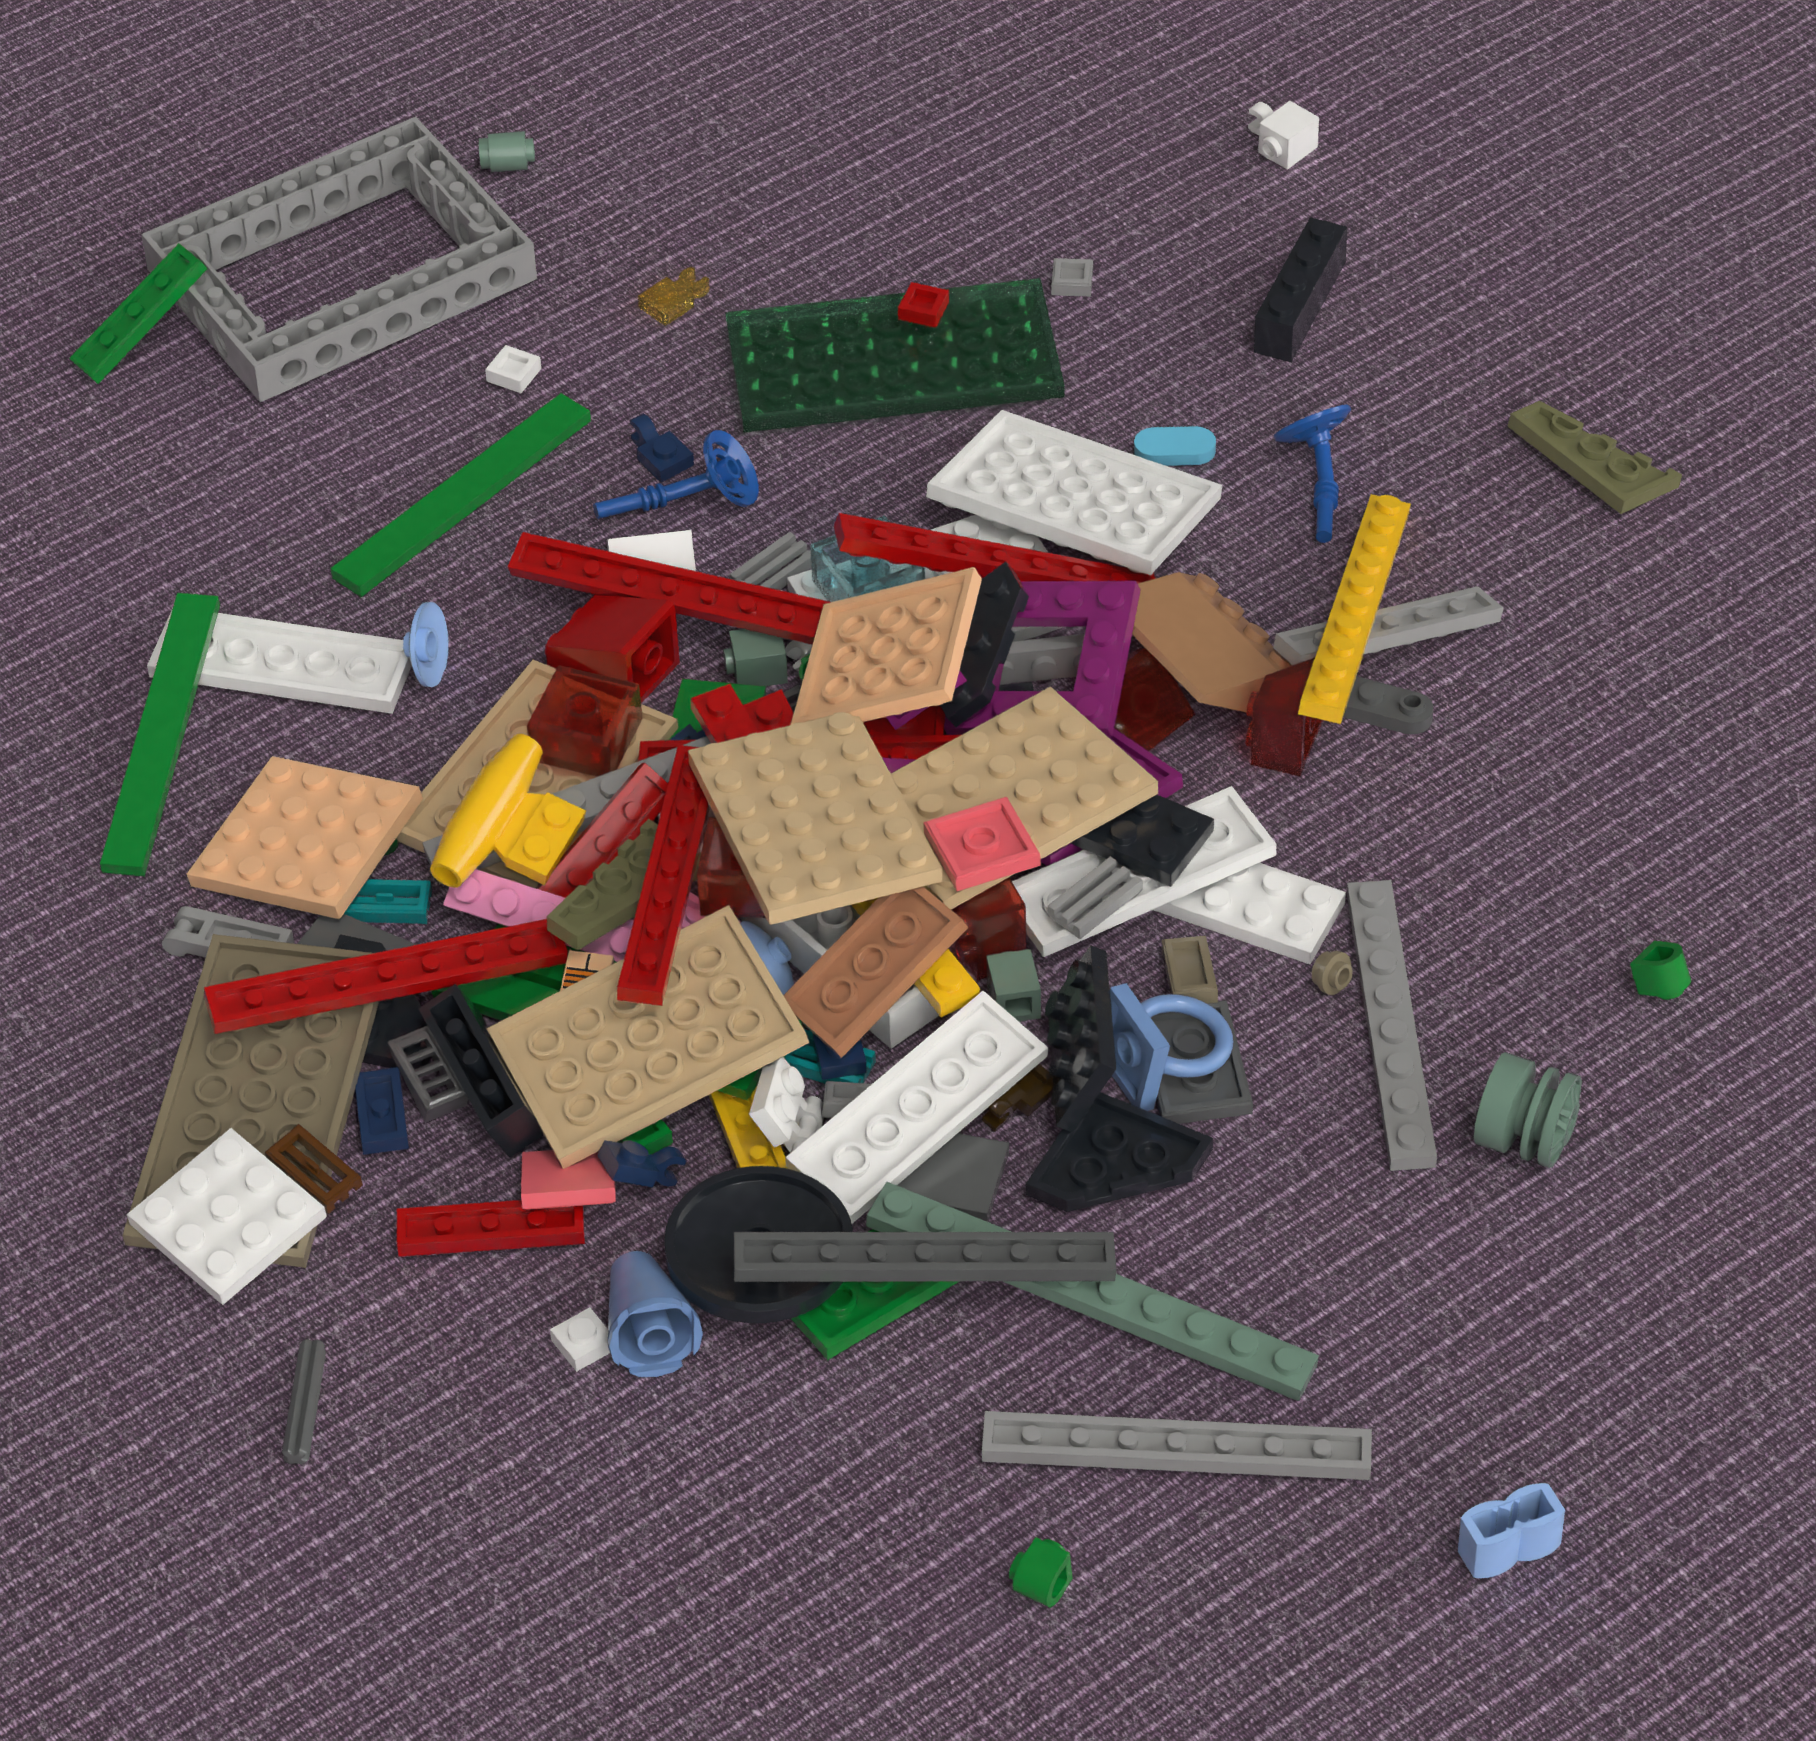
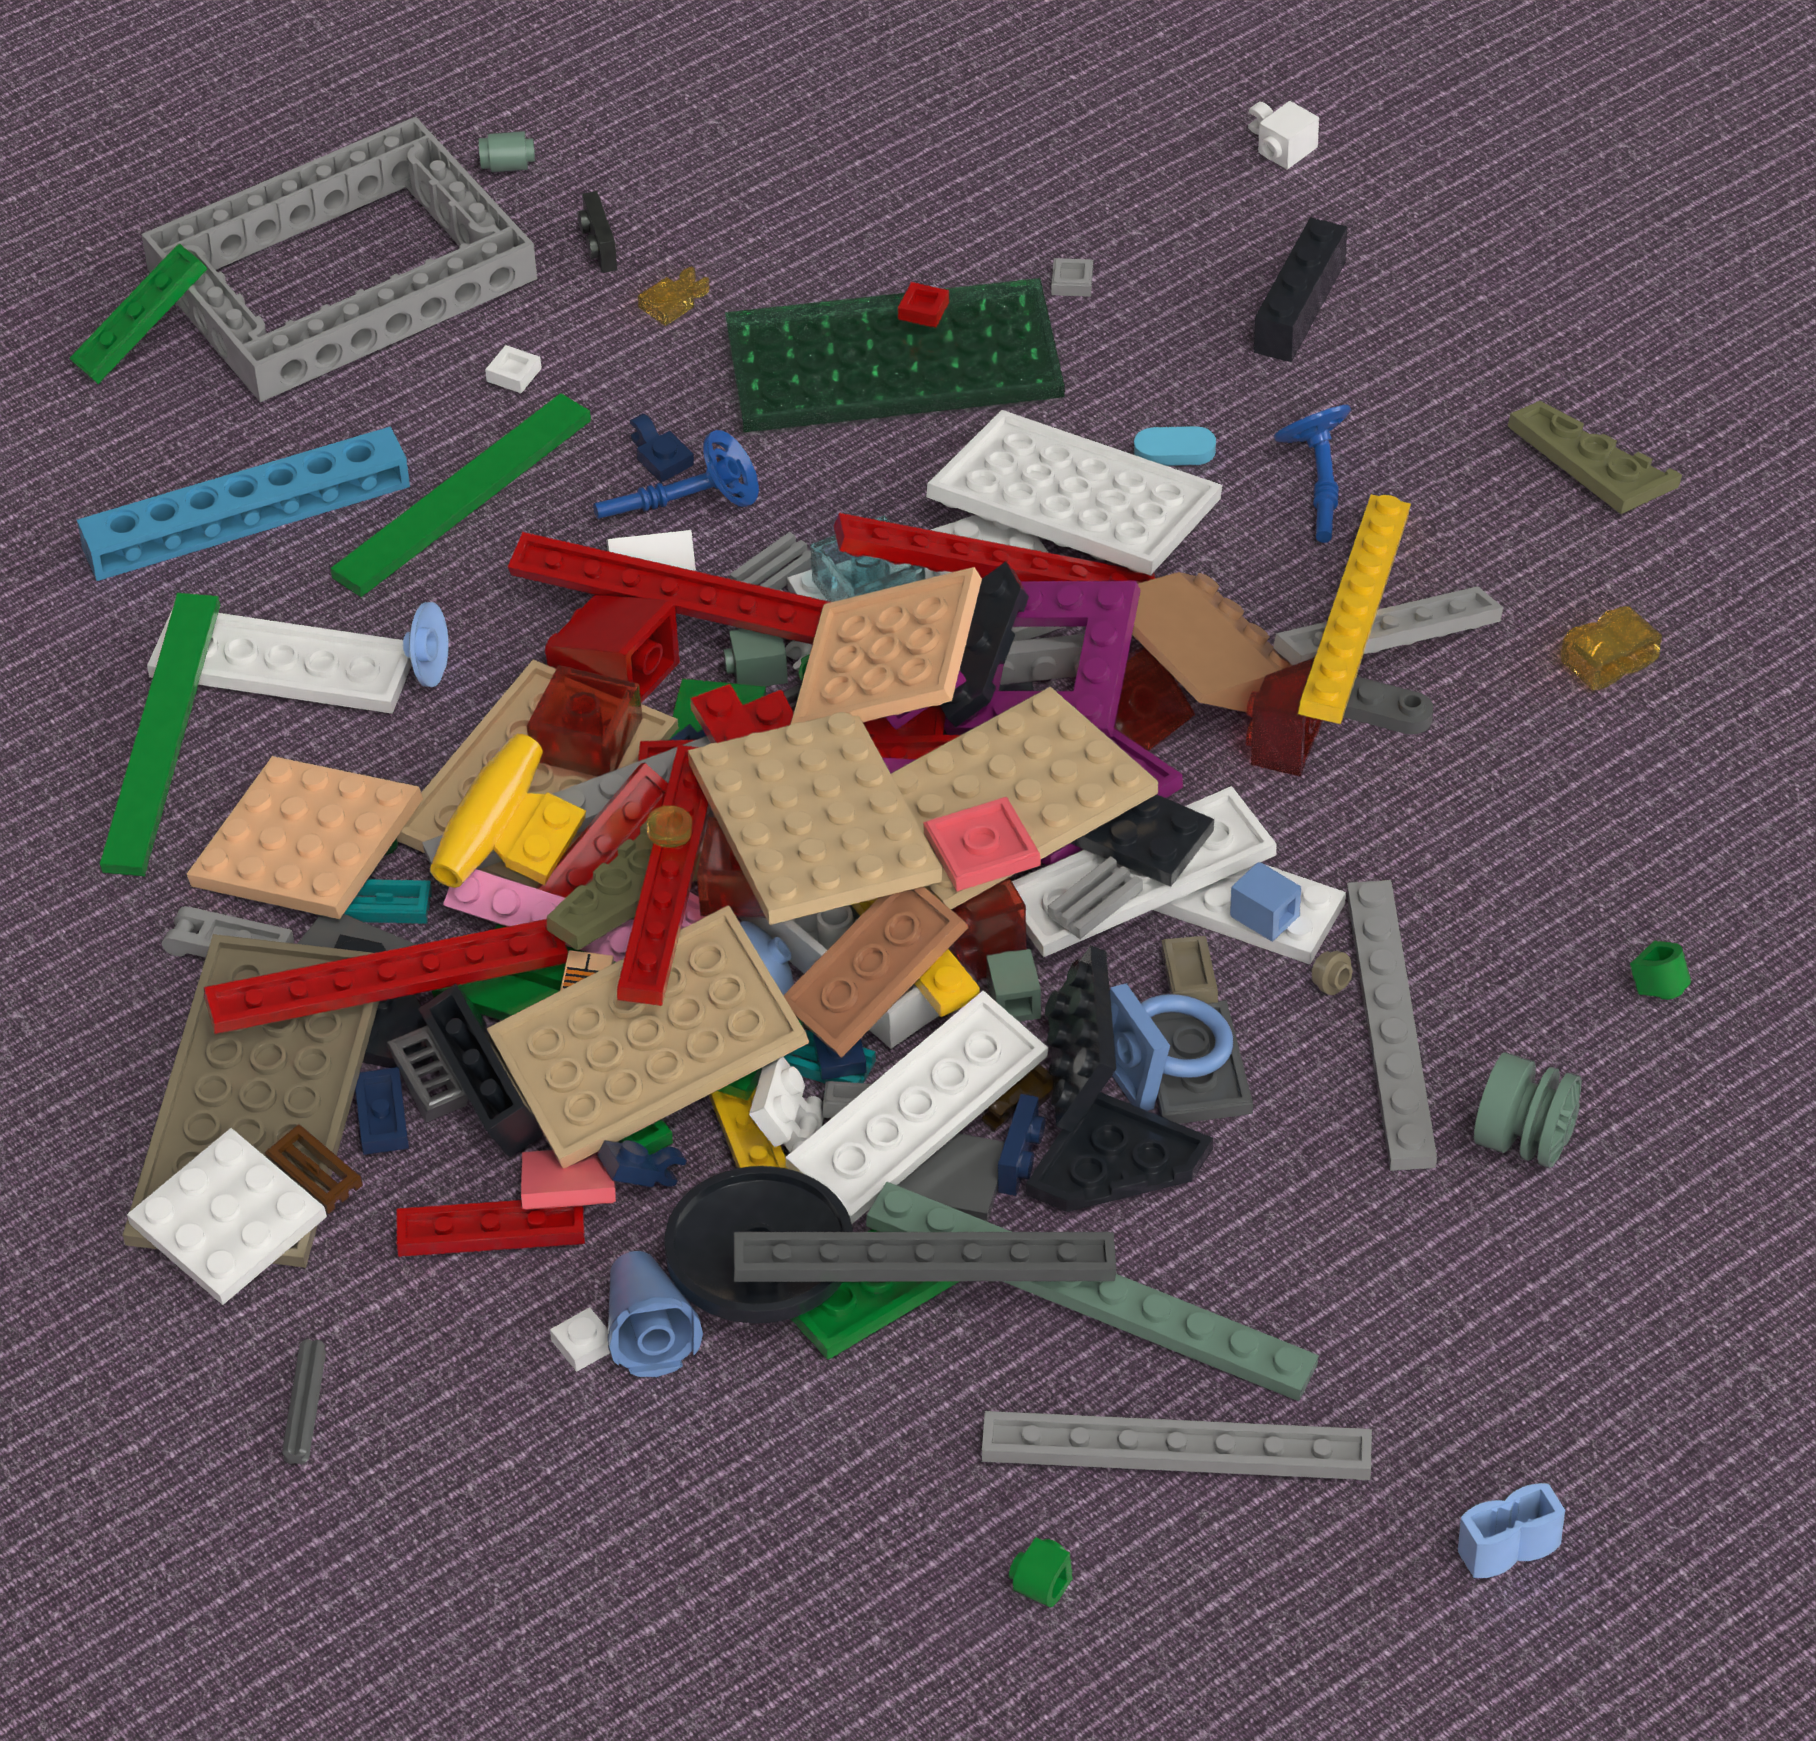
(243, 503): none -> dark azure brick
(600, 238): none -> pearl dark grey plate
(669, 826): none -> clear yellow tile
(1016, 1157): none -> dark blue plate
(1265, 901): none -> medium blue panel
(1610, 647): none -> clear yellow brick

